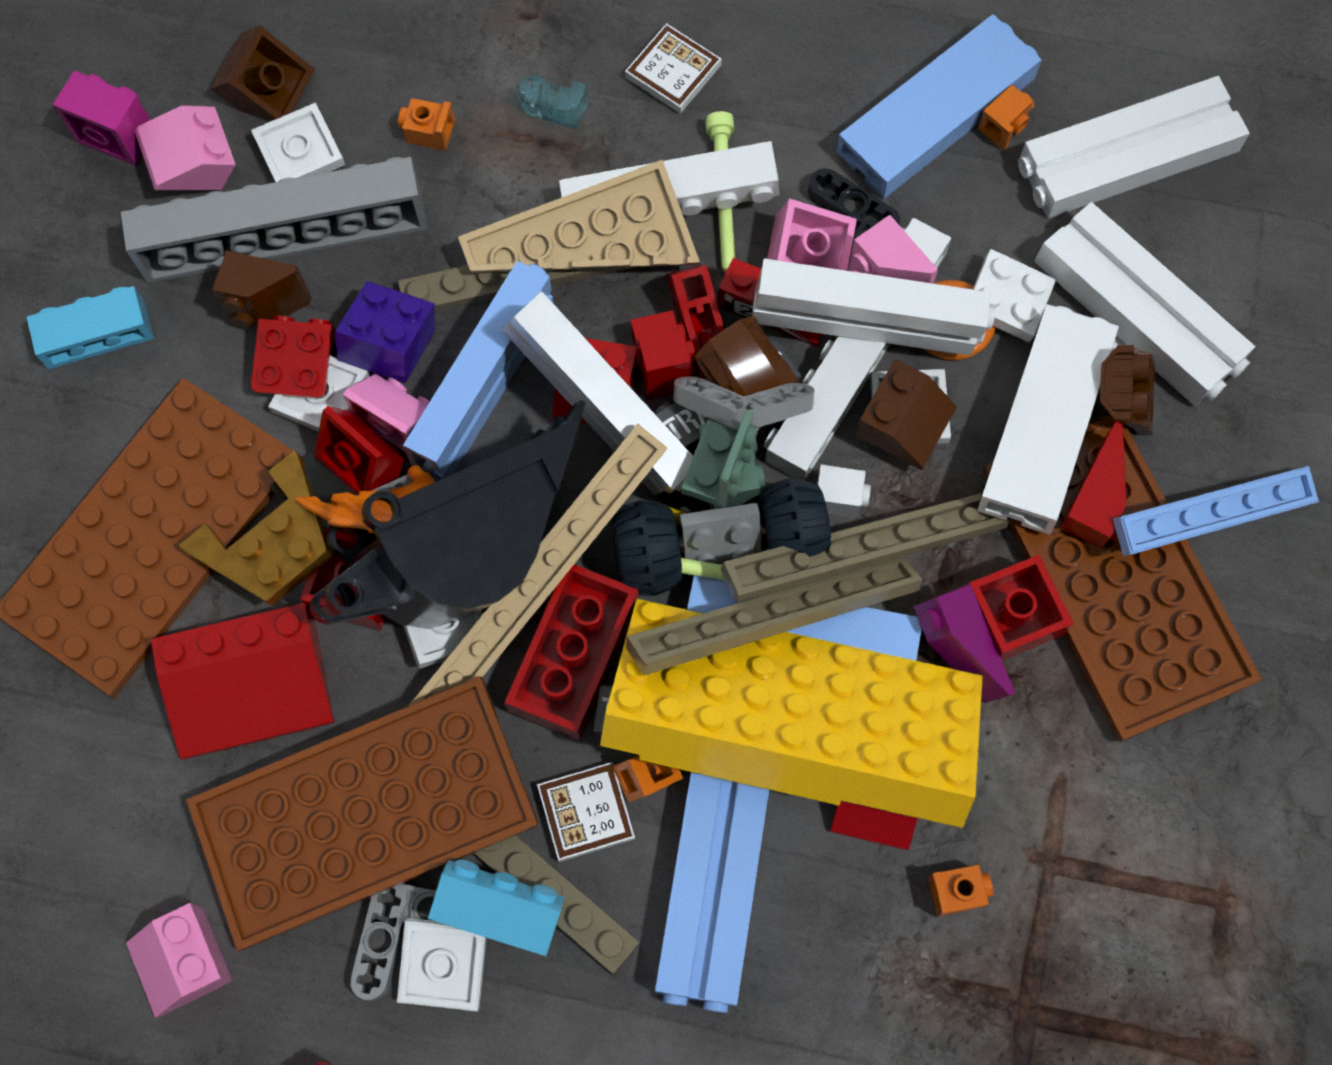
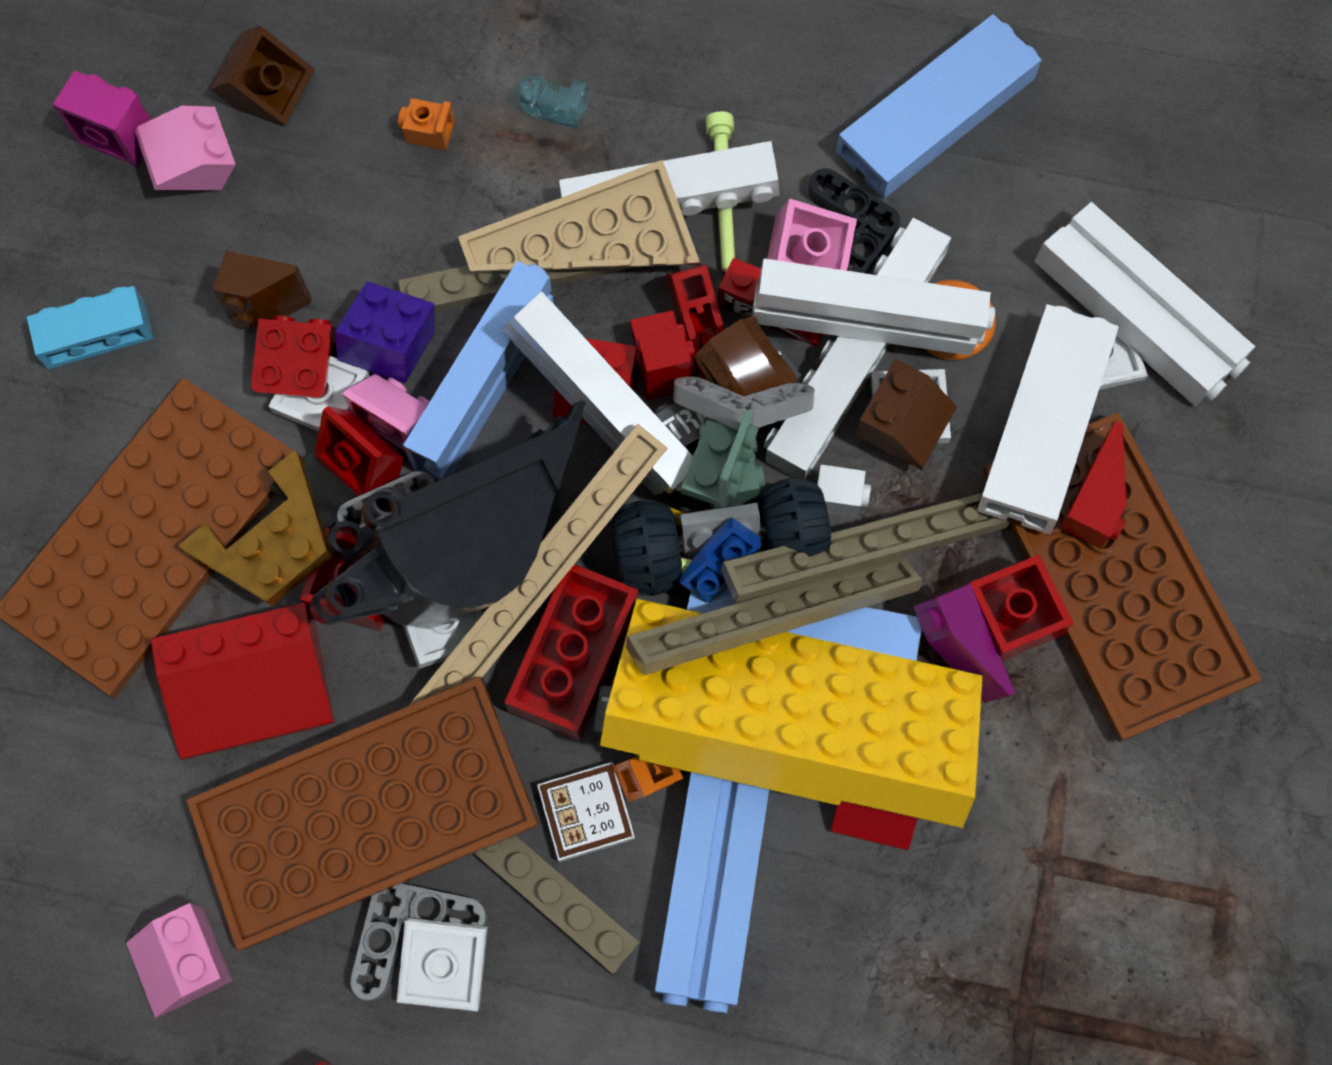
(275, 219): light grey brick -> none
(298, 144): white plate -> none
(347, 508): orange animal -> none
(496, 906): medium azure brick -> none
(673, 68): tile -> none
(728, 543): none -> blue slope
(890, 253): bright pink slope -> none
(947, 897): orange brick -> none
(1006, 116): orange brick -> none
(1016, 293): white plate -> none
(1129, 387): reddish brown slope -> none
(1132, 147): white brick -> none
(1215, 510): light blue tile -> none

